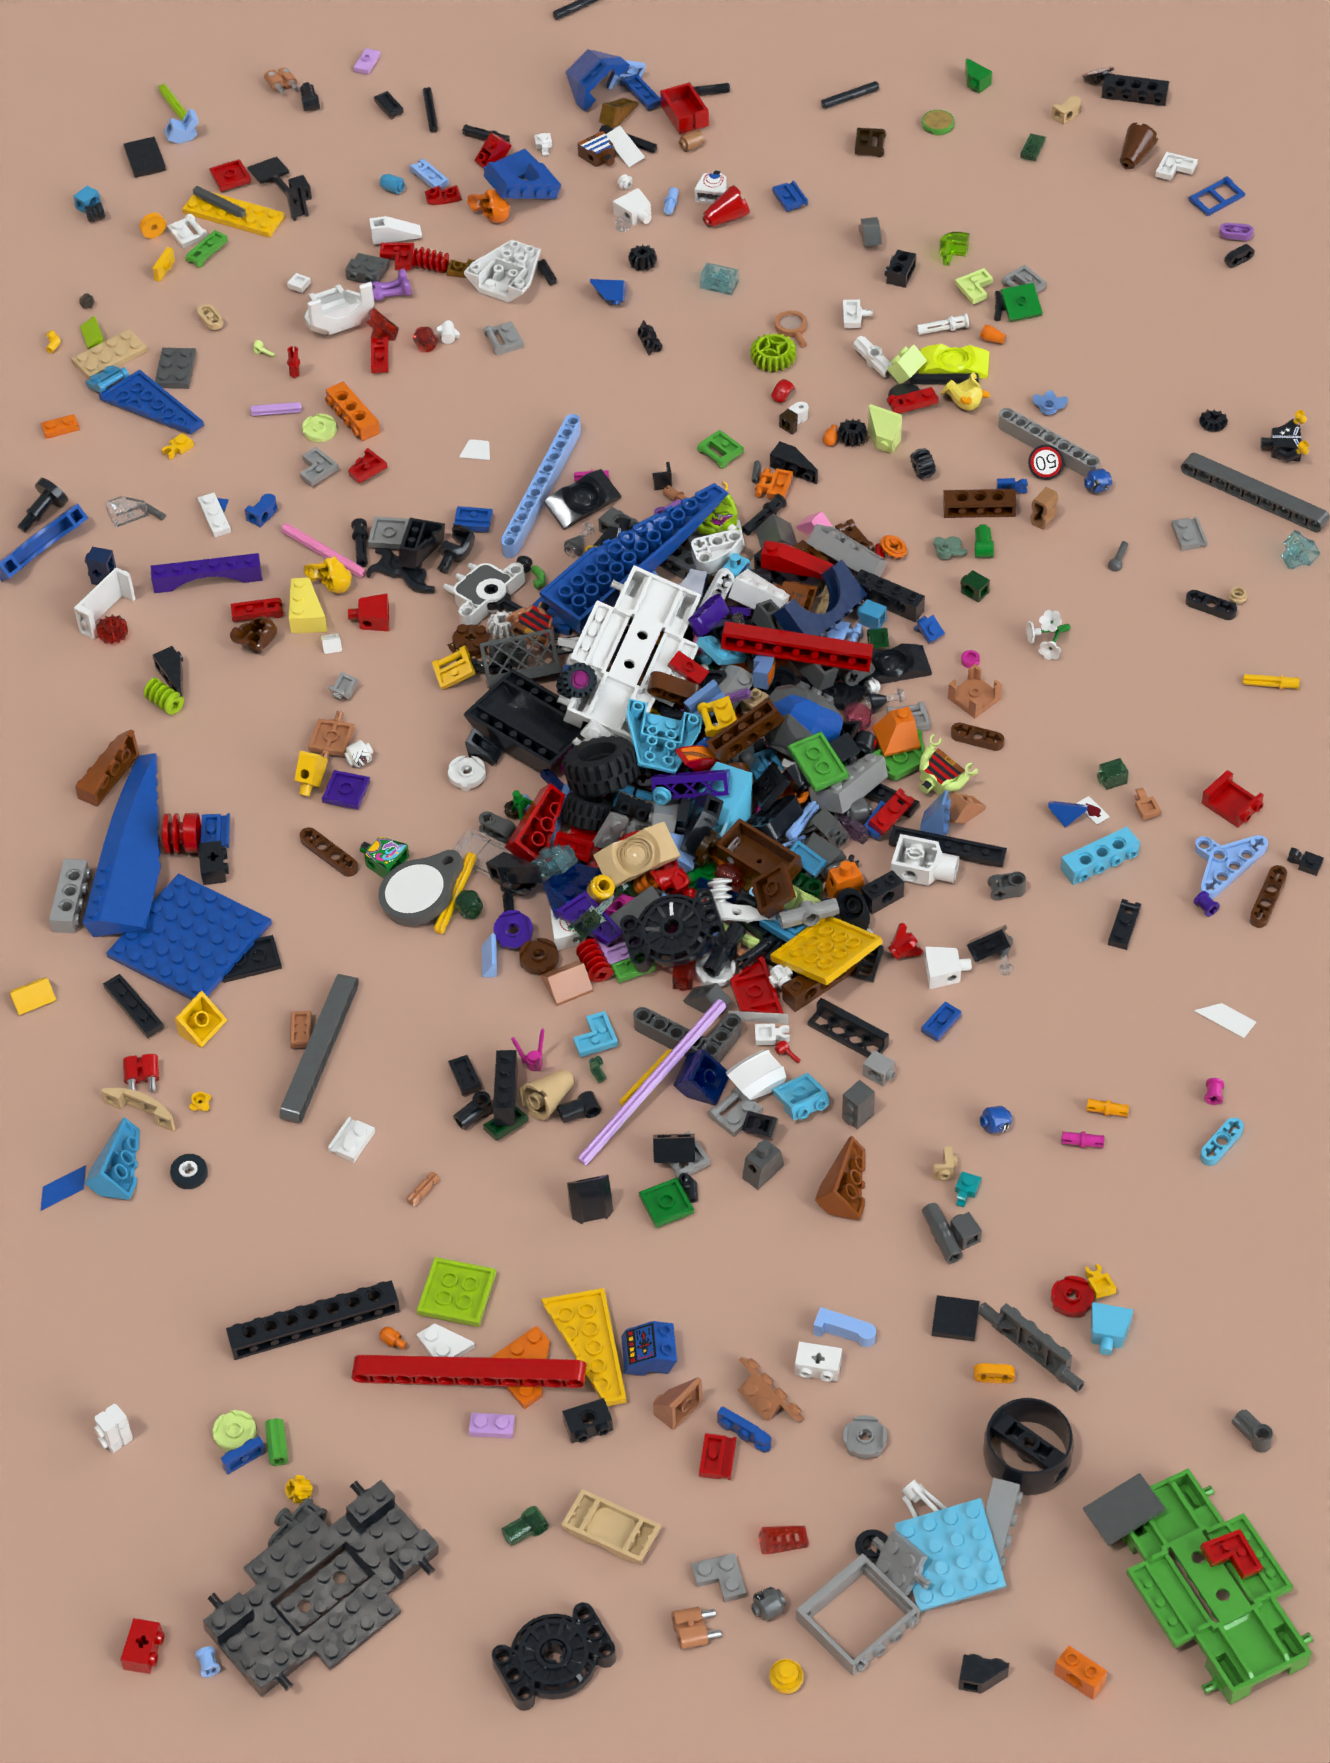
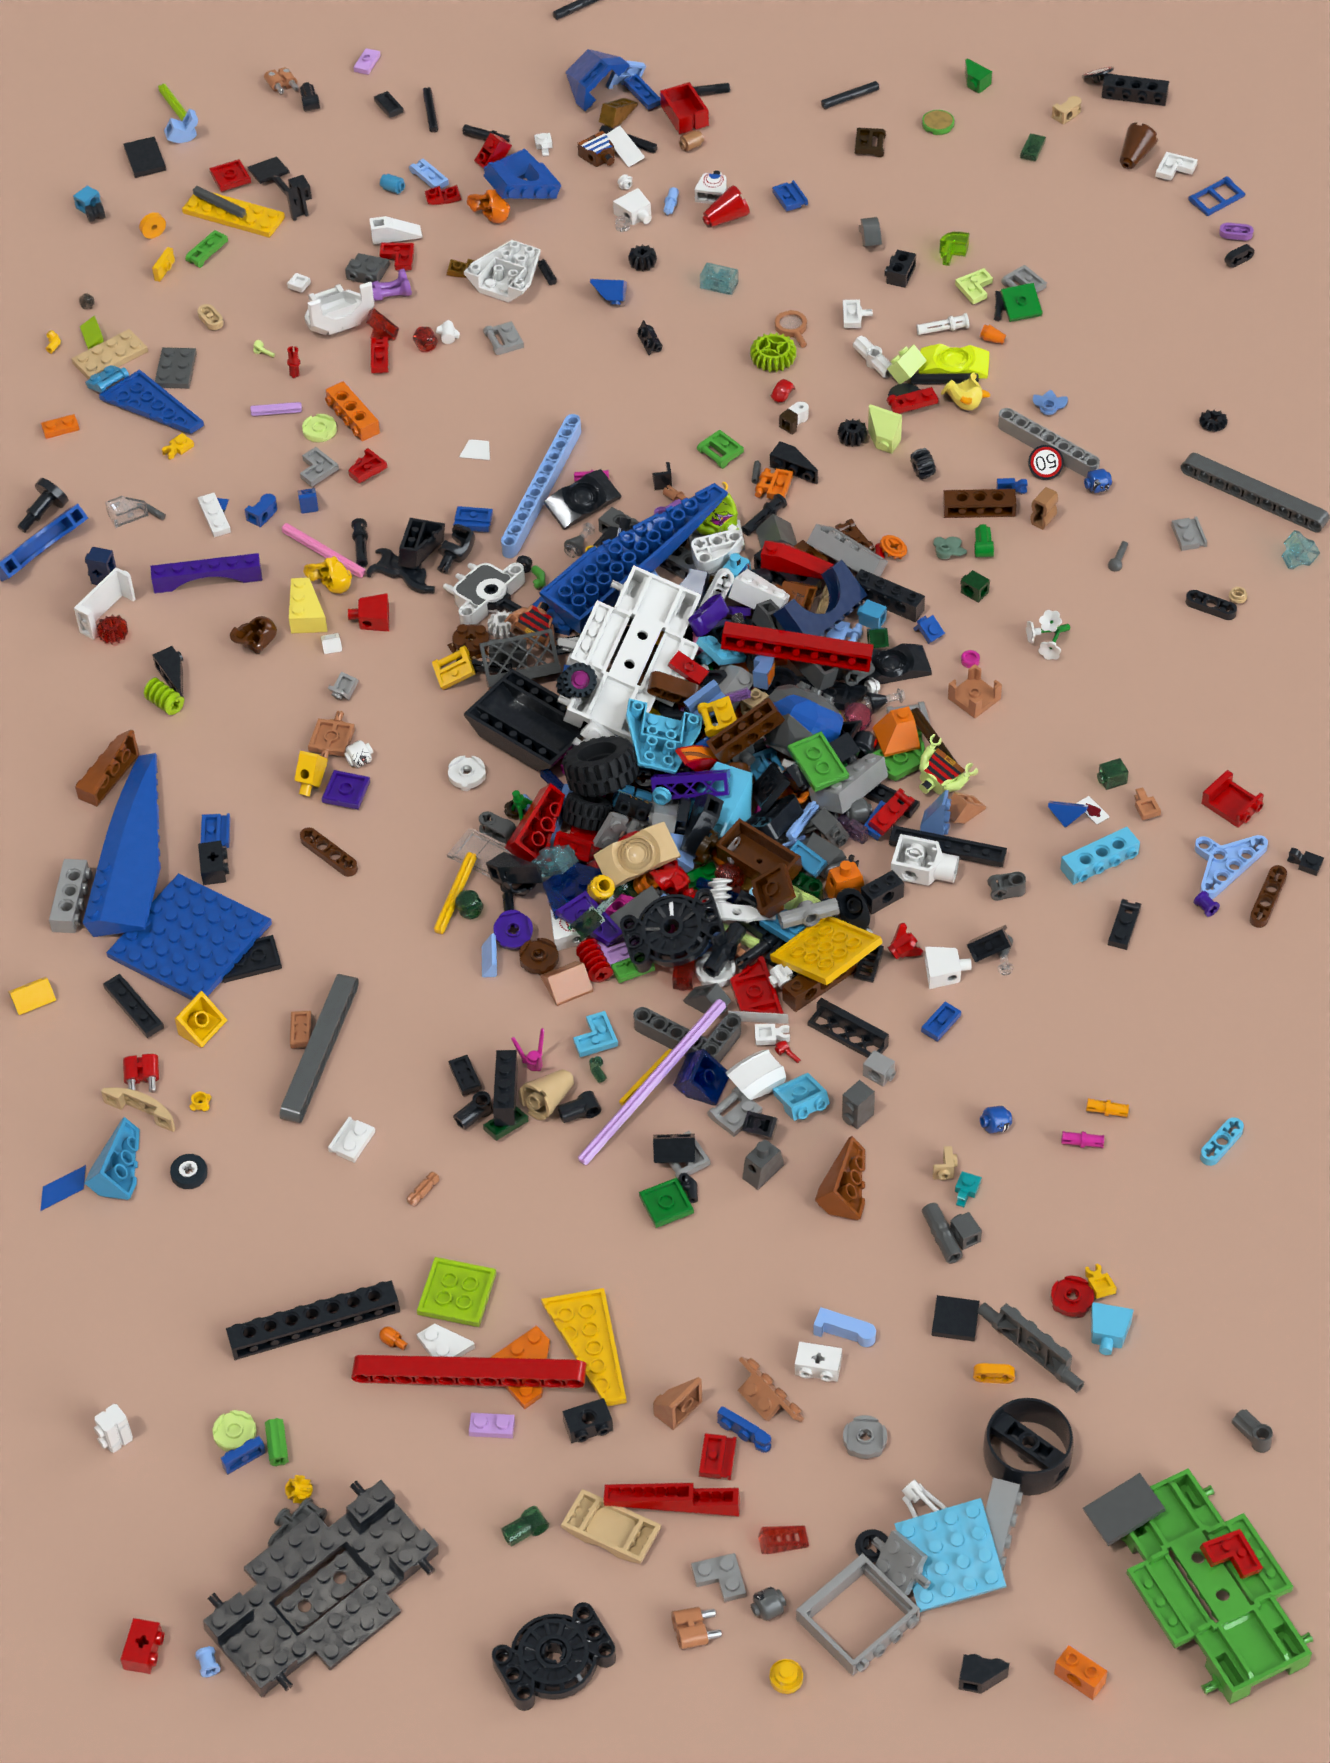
(179, 833): red wheel -> none
(183, 234): white plate -> none
(253, 609): red plate -> none
(308, 500): none -> blue slope
(384, 855): torso -> none
(387, 532): light grey plate -> none
(420, 888): piece -> none
(430, 260): red piece -> none
(482, 746): black slope -> none
(590, 1199): black slope -> none
(649, 1348): blue piece -> none
(674, 1497): none -> red slope
(808, 524): bright pink slope -> none
(830, 436): orange cylinder -> none
(928, 731): none -> dark brown axle
(972, 730): reddish brown beam -> none
(1214, 1090): dark pink bush -> none
(1228, 1018): white sticker -> none
(1271, 681): yellow axle -> none
(1286, 440): black torso -> none

